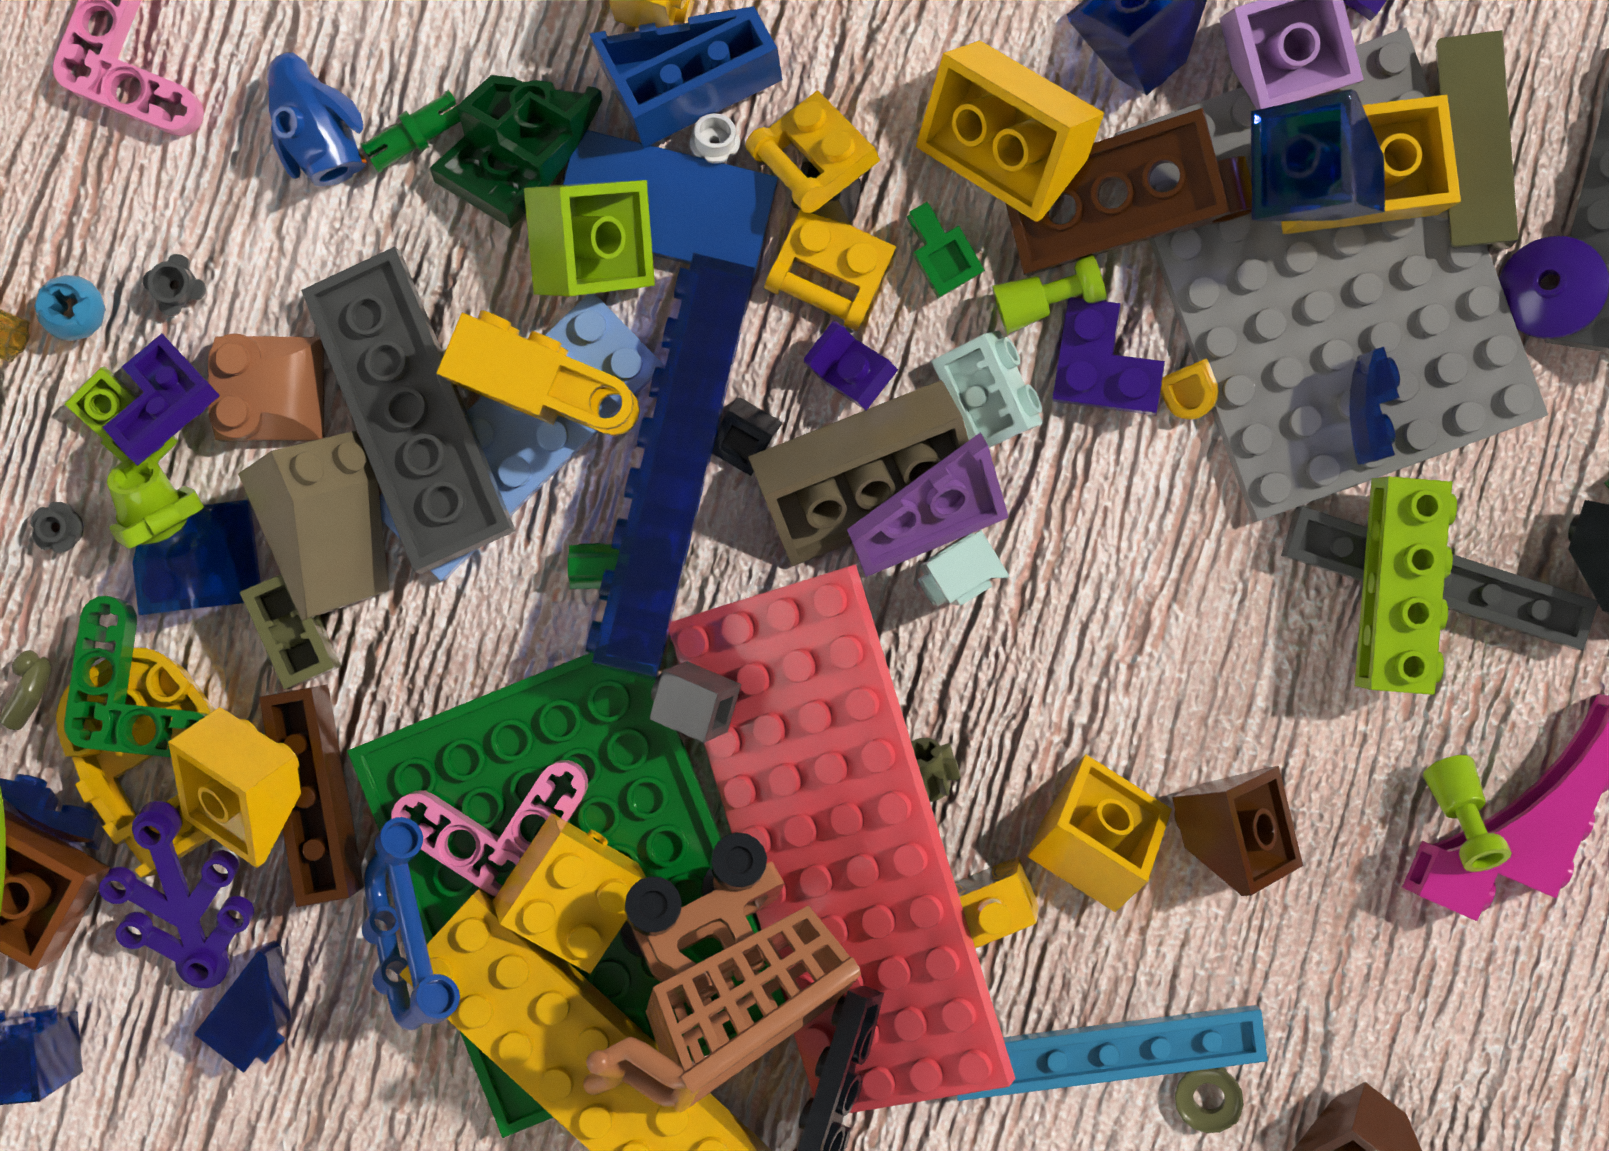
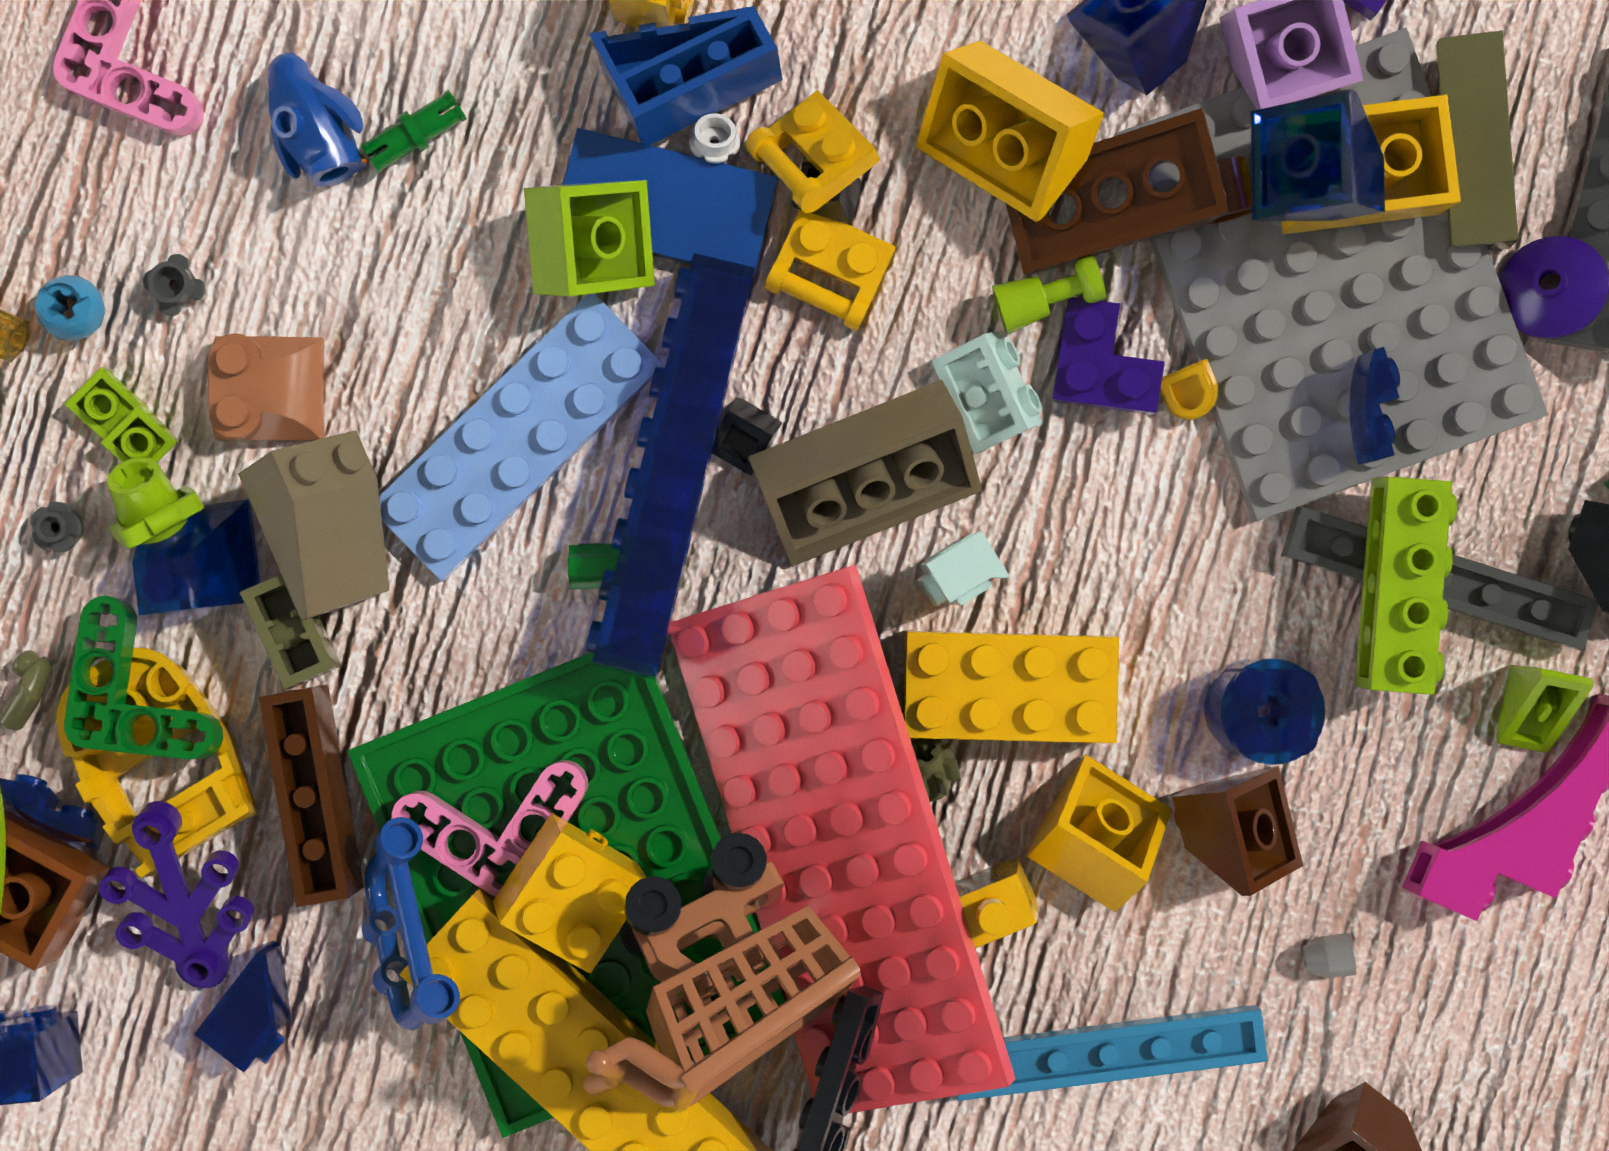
(170, 400): dark purple plate -> none
(235, 783): yellow slope -> none
(407, 412): dark grey plate -> none
(513, 141): dark green slope -> none
(533, 375): yellow brick -> none
(694, 701): dark grey brick -> none
(849, 366): dark purple bracket -> none
(934, 509): medium lavender wing -> none
(946, 257): green plate -> none
(1010, 686): none -> yellow brick
(1204, 1119): olive piece -> none
(1294, 716): none -> clear blue brick
(1330, 956): none -> light grey hose
(1461, 796): lime piece -> none
(1539, 706): none -> lime slope

